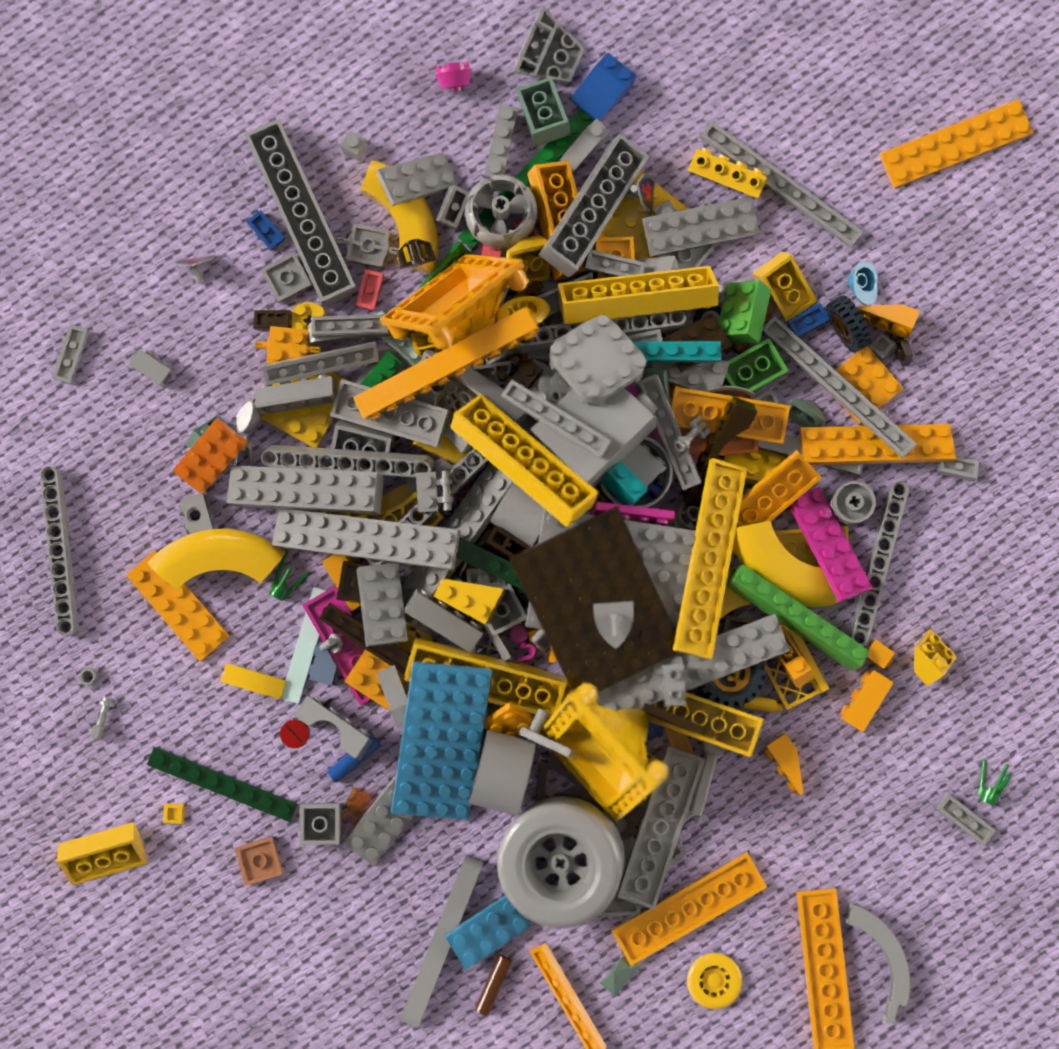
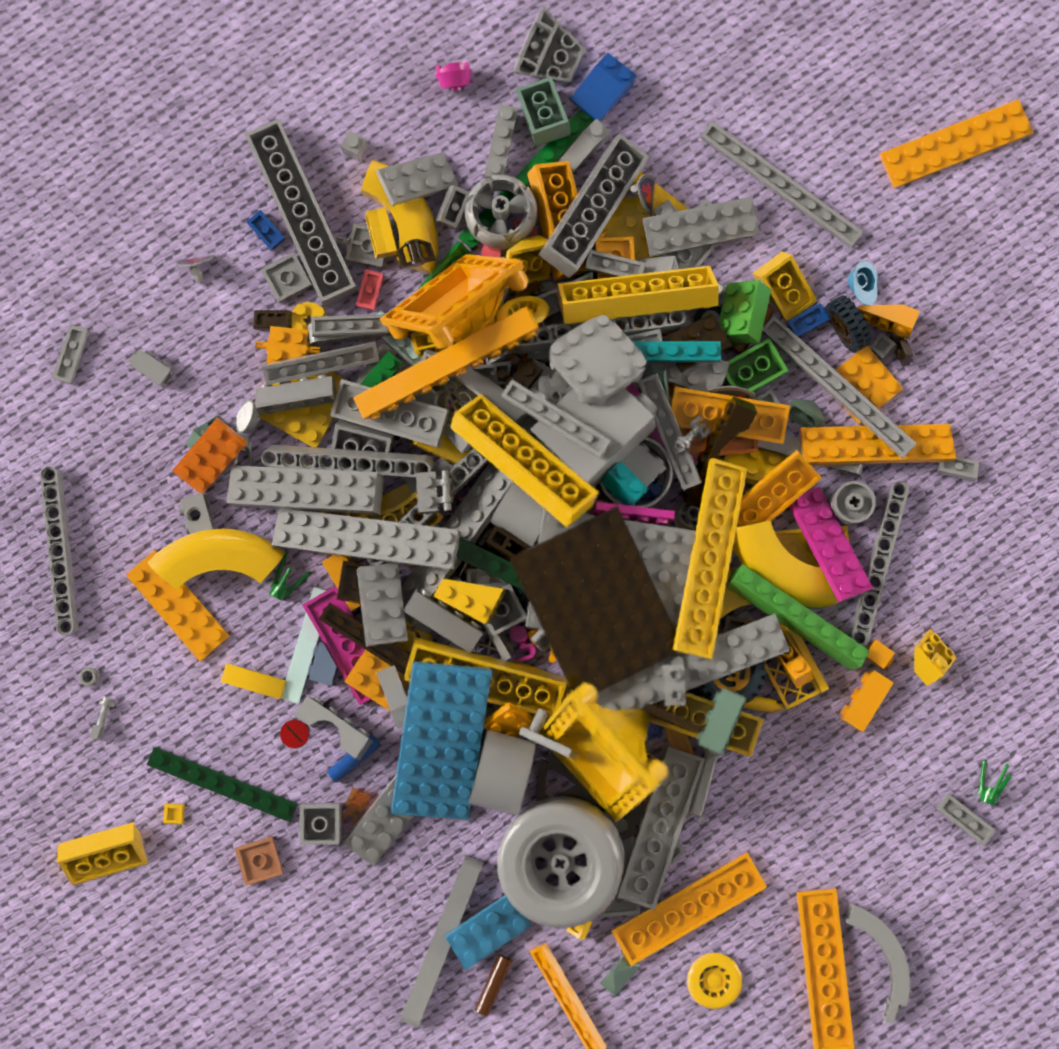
(334, 643): light grey plate -> none
(381, 233): none -> yellow piece
(580, 931): none -> yellow plate
(614, 621): light grey shield -> none
(721, 721): none -> sand green brick
(727, 173): yellow brick -> none
(786, 757): light orange slope -> none

